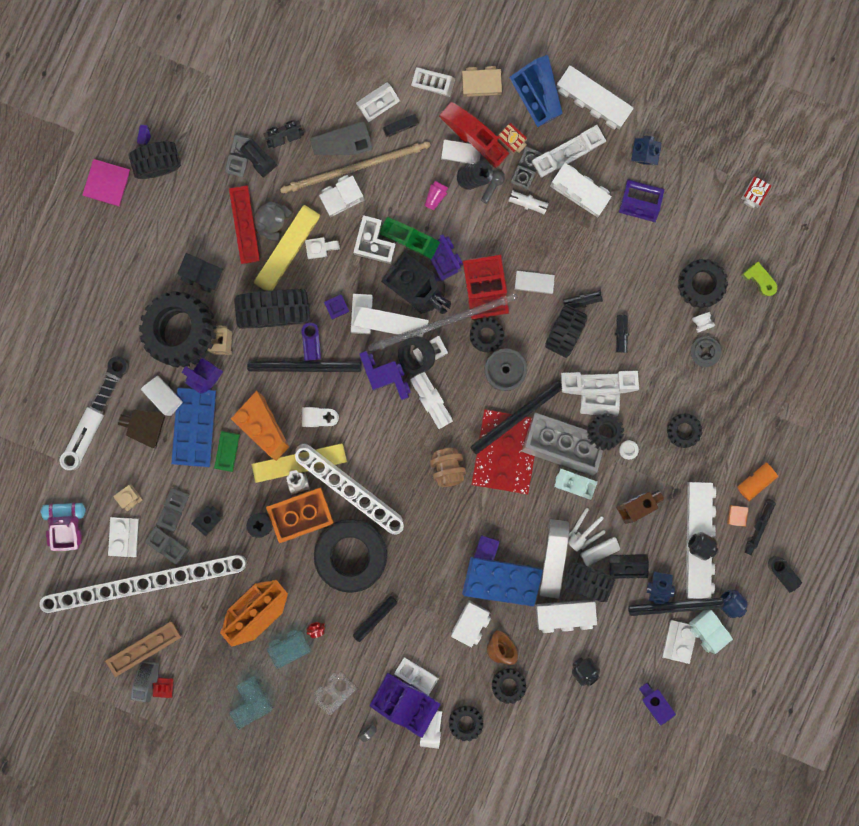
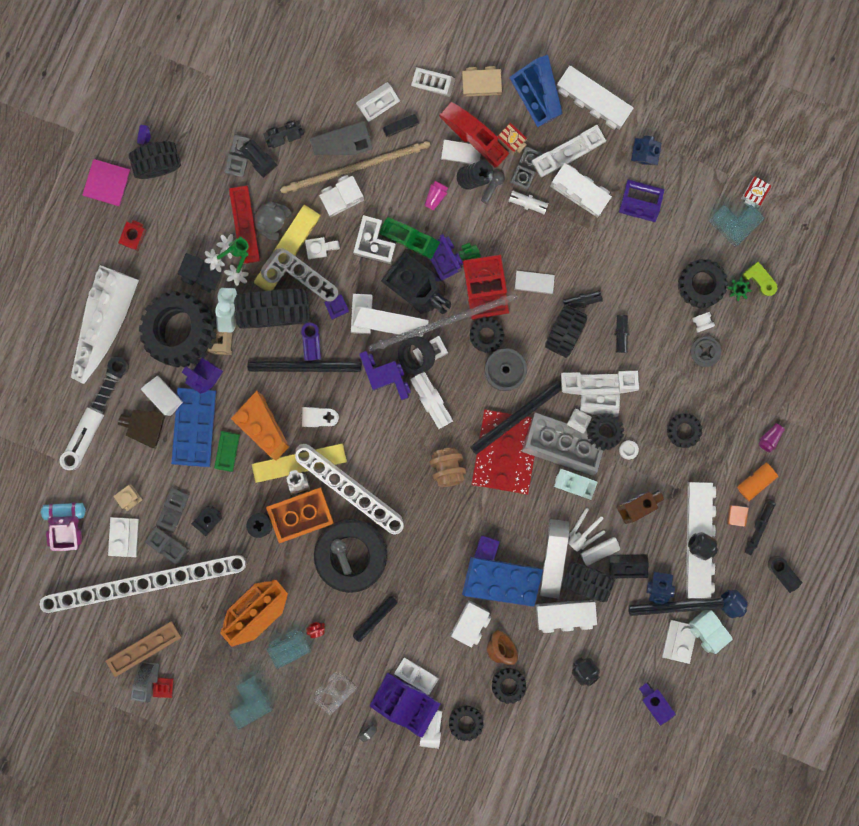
(102, 319): none -> white wedge
(136, 243): none -> red brick
(226, 310): none -> light aqua brick
(236, 248): none -> white plant
(303, 276): none -> light grey beam
(338, 547): none -> dark grey bar
(469, 252): none -> green gear
(579, 421): none -> white tile
(735, 228): none -> clear light blue brick
(745, 289): none -> green gear
(771, 438): none -> magenta cone

